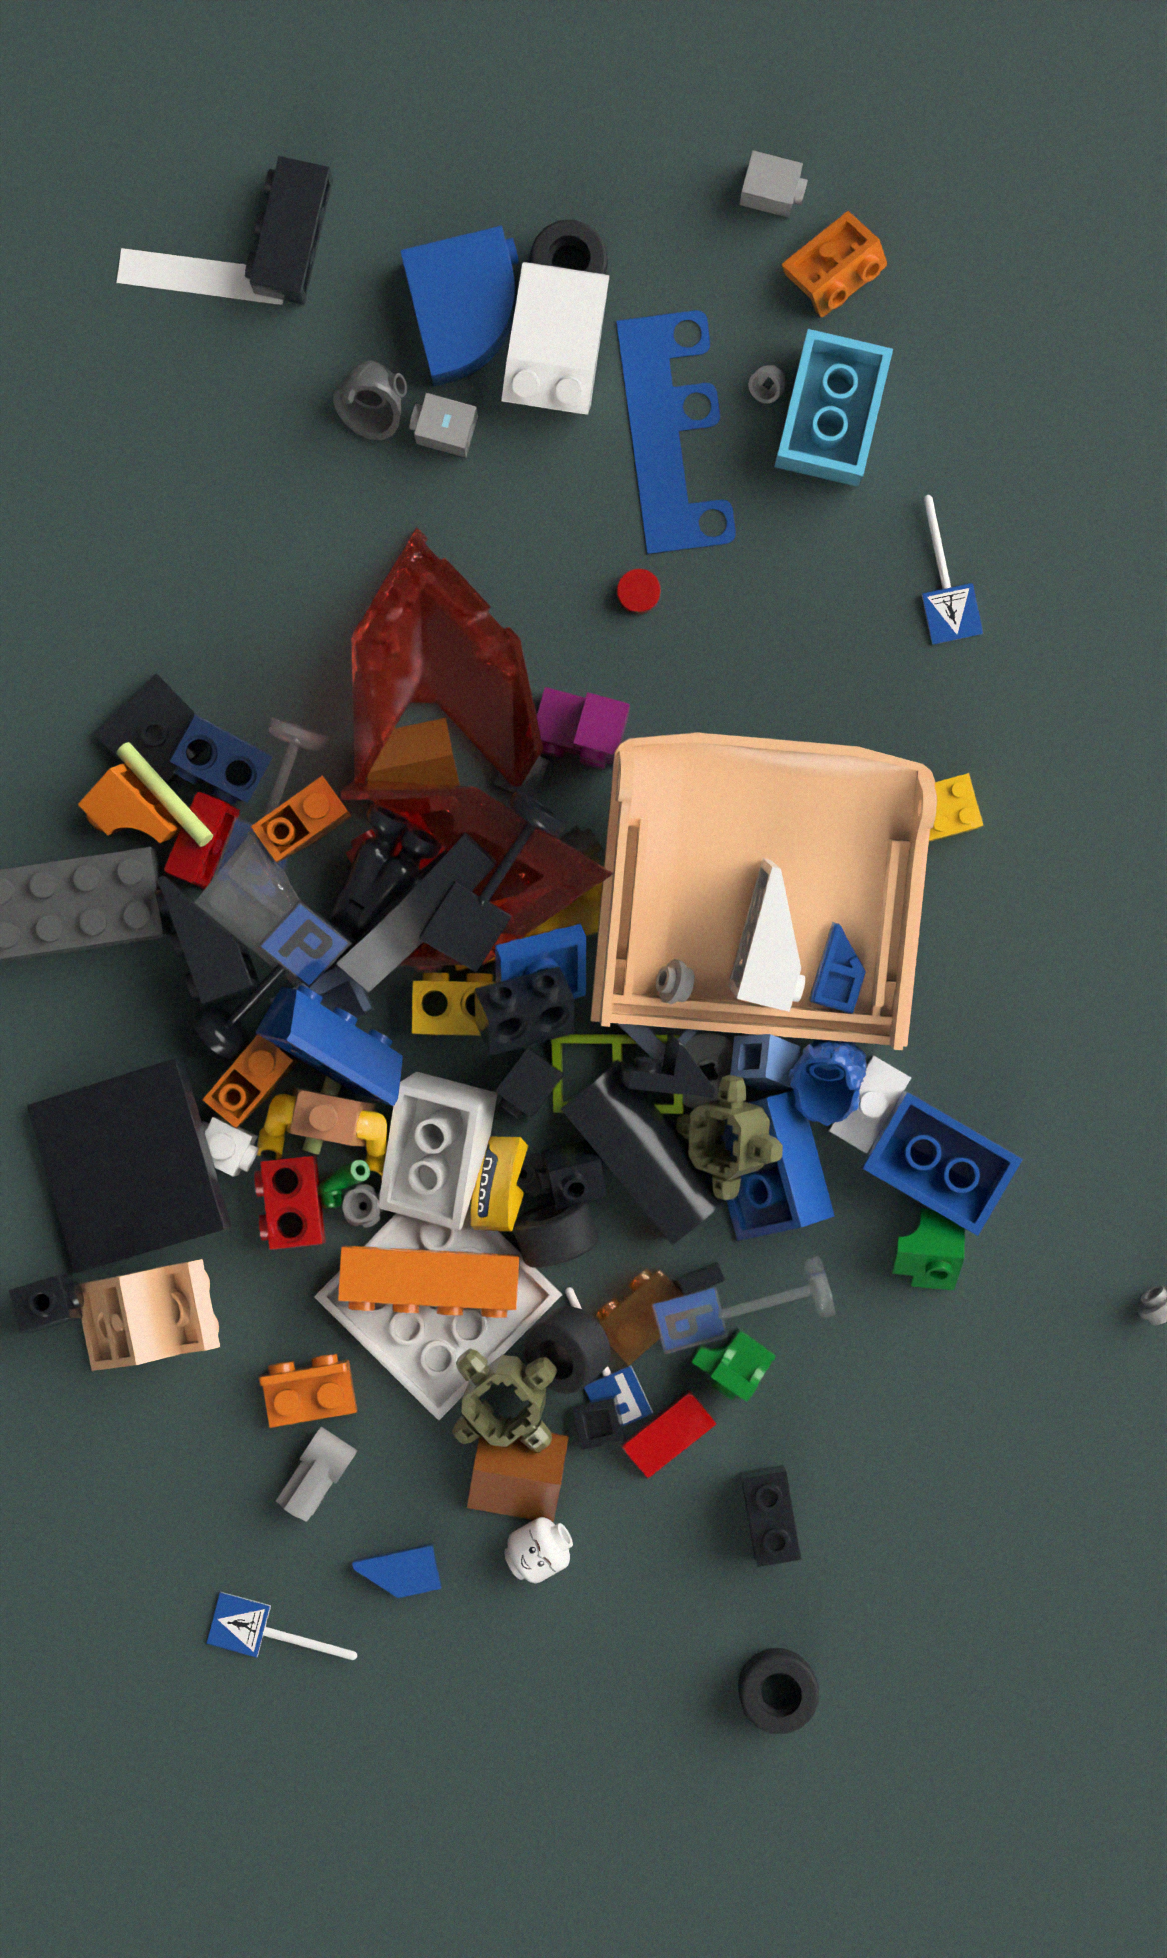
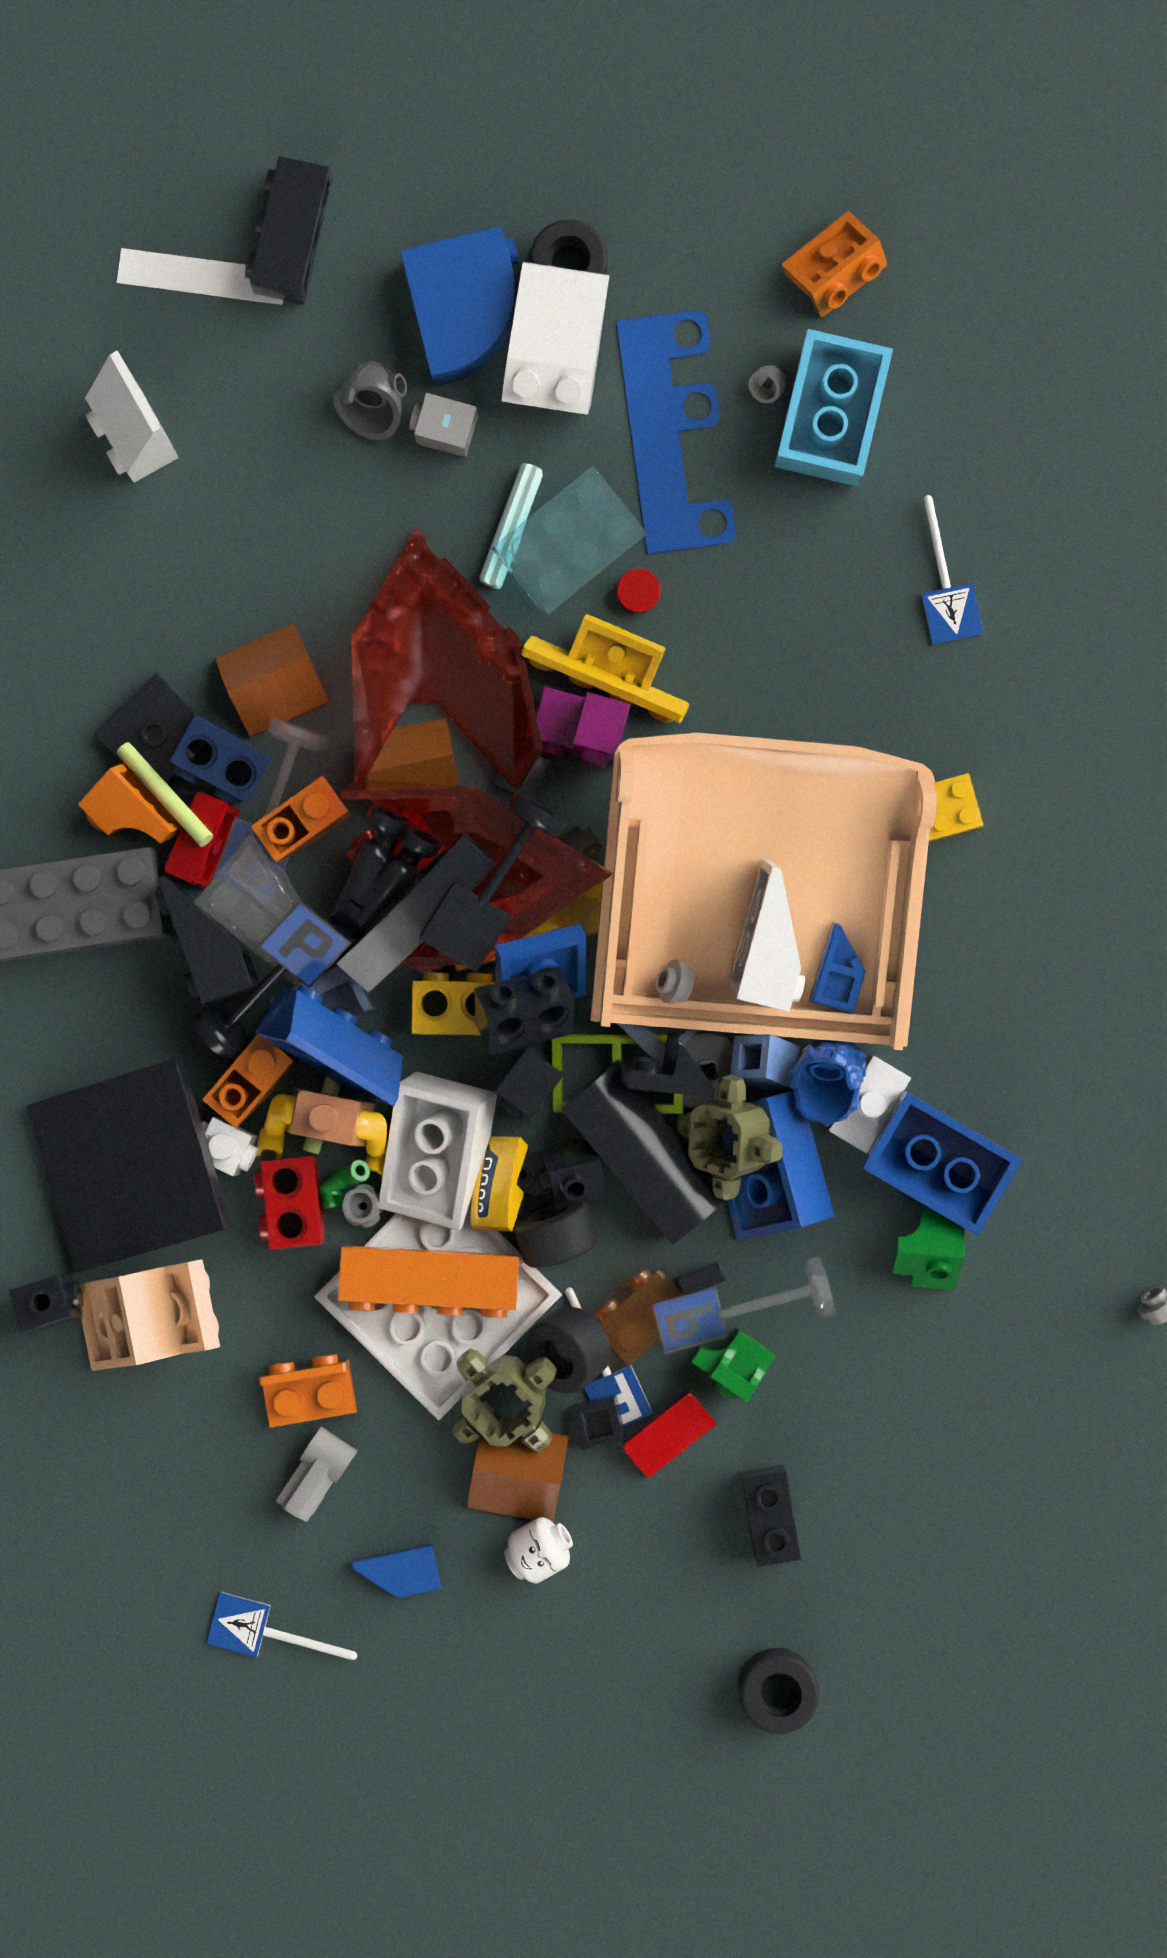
(127, 421): none -> white slope
(271, 679): none -> dark orange slope
(514, 514): none -> light aqua axle
(569, 540): none -> clear light blue plate
(612, 662): none -> yellow bracket
(773, 184): light grey brick -> none

